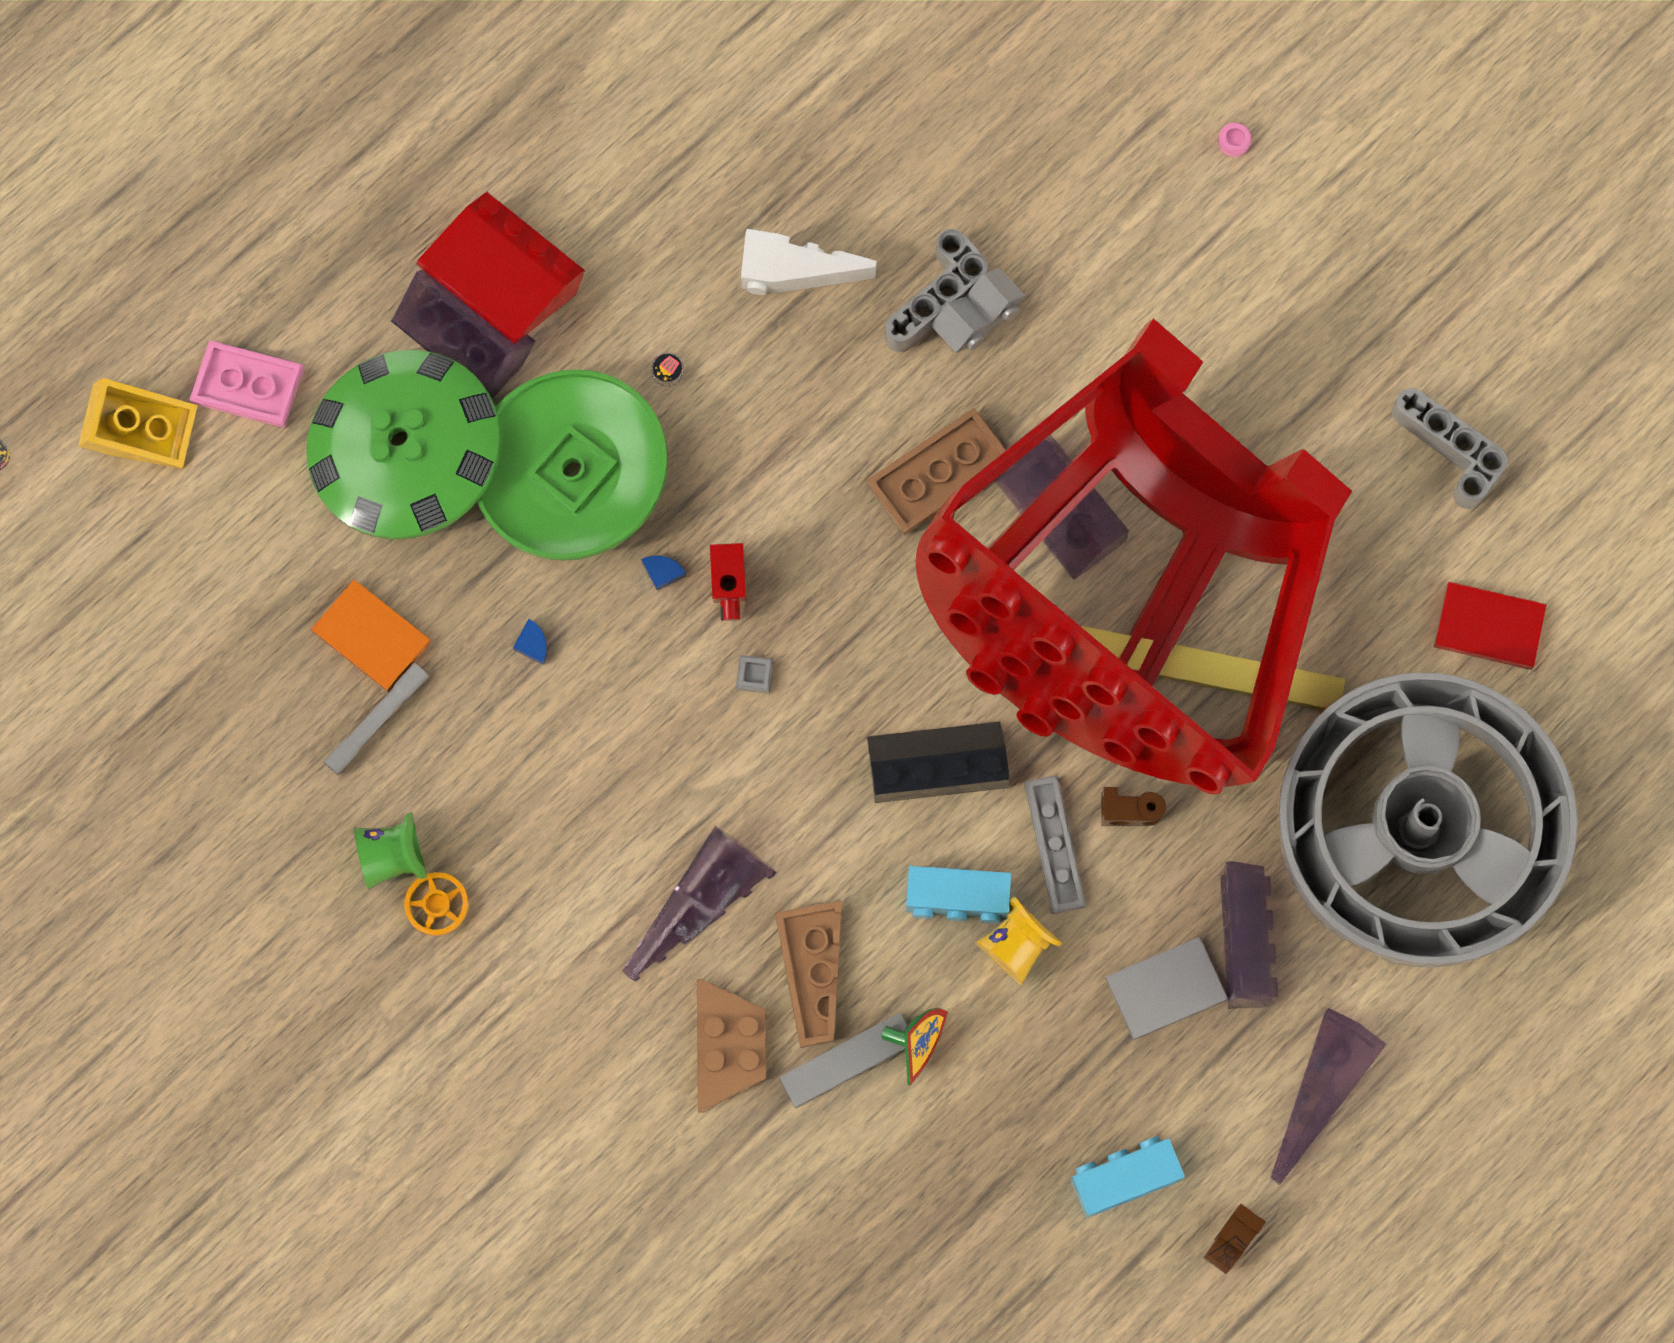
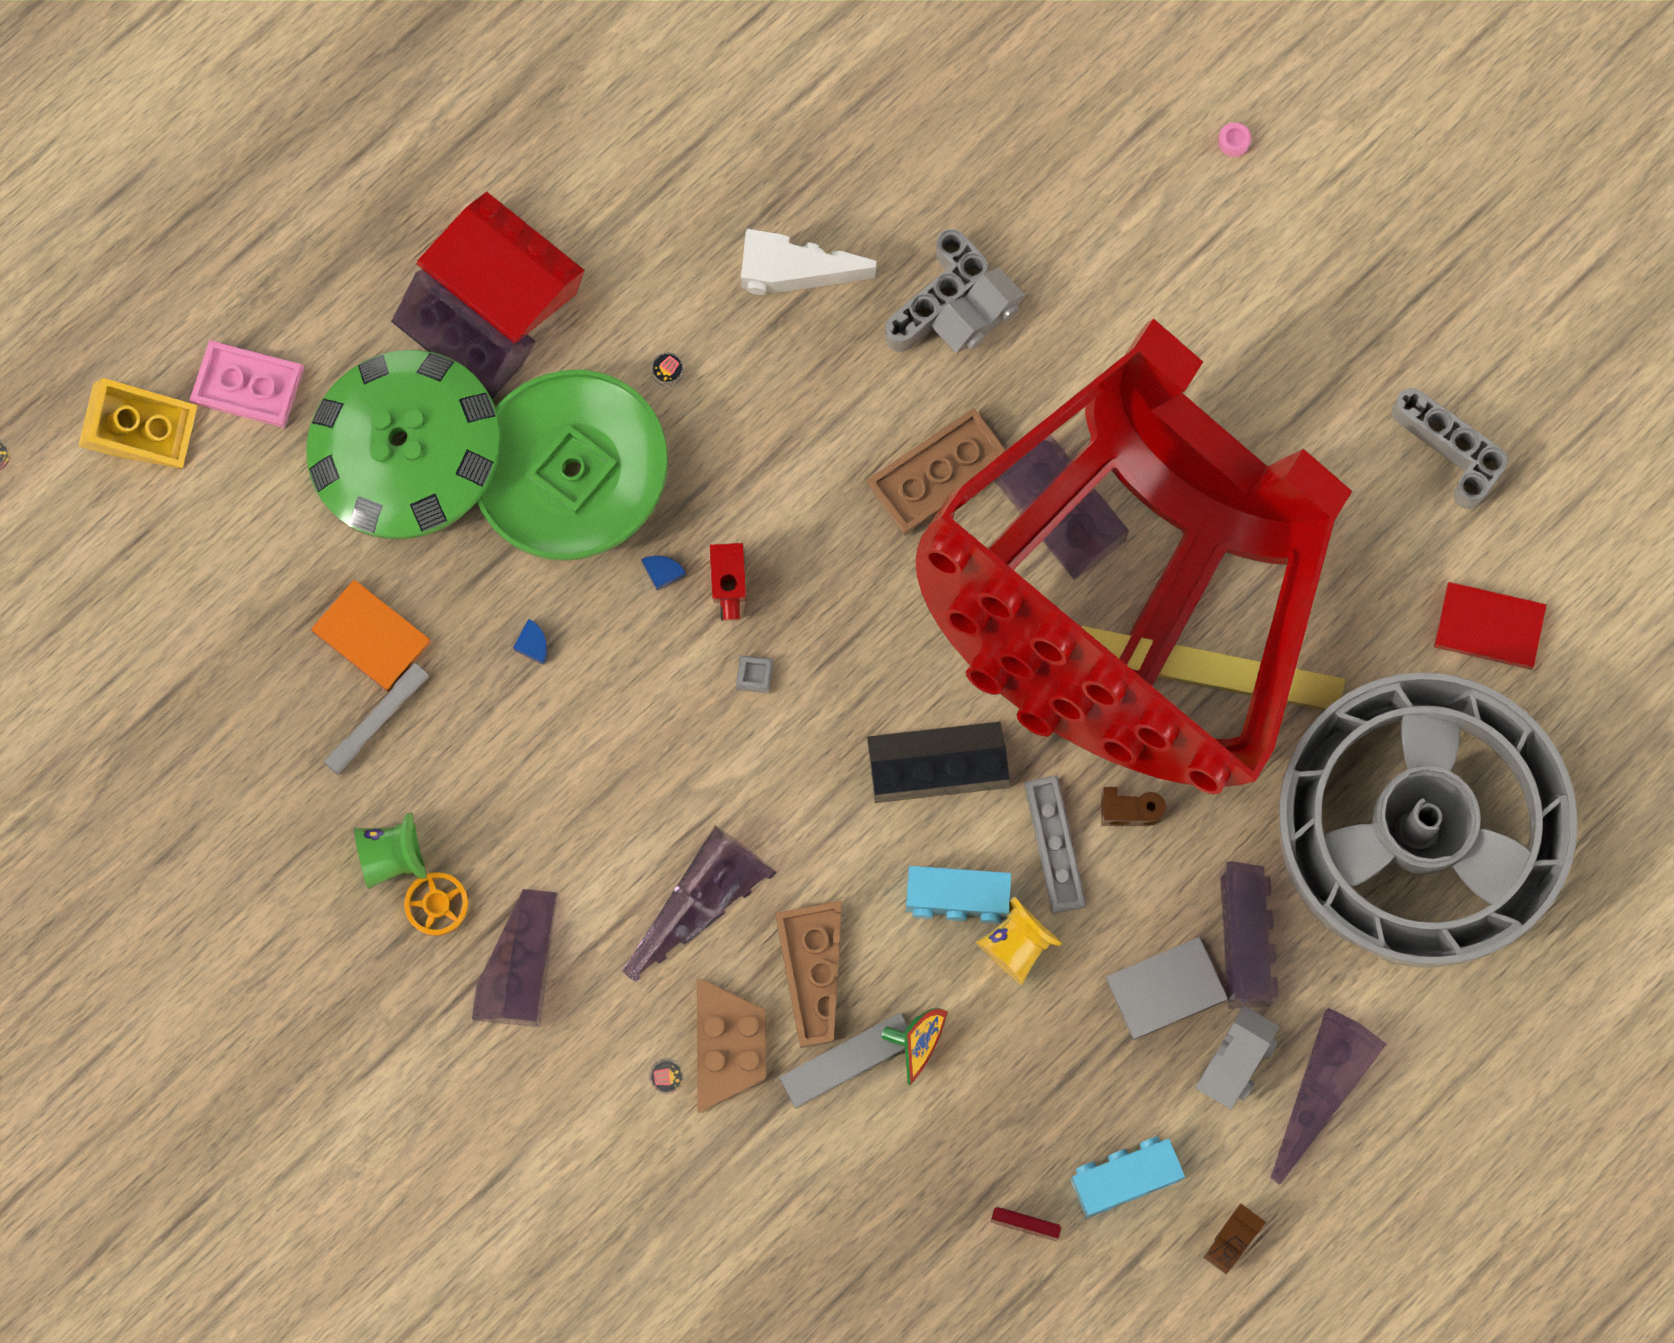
(516, 972): none -> wedge
(666, 1076): none -> clear tile
(1026, 1223): none -> dark red tile
(1238, 1057): none -> light grey brick

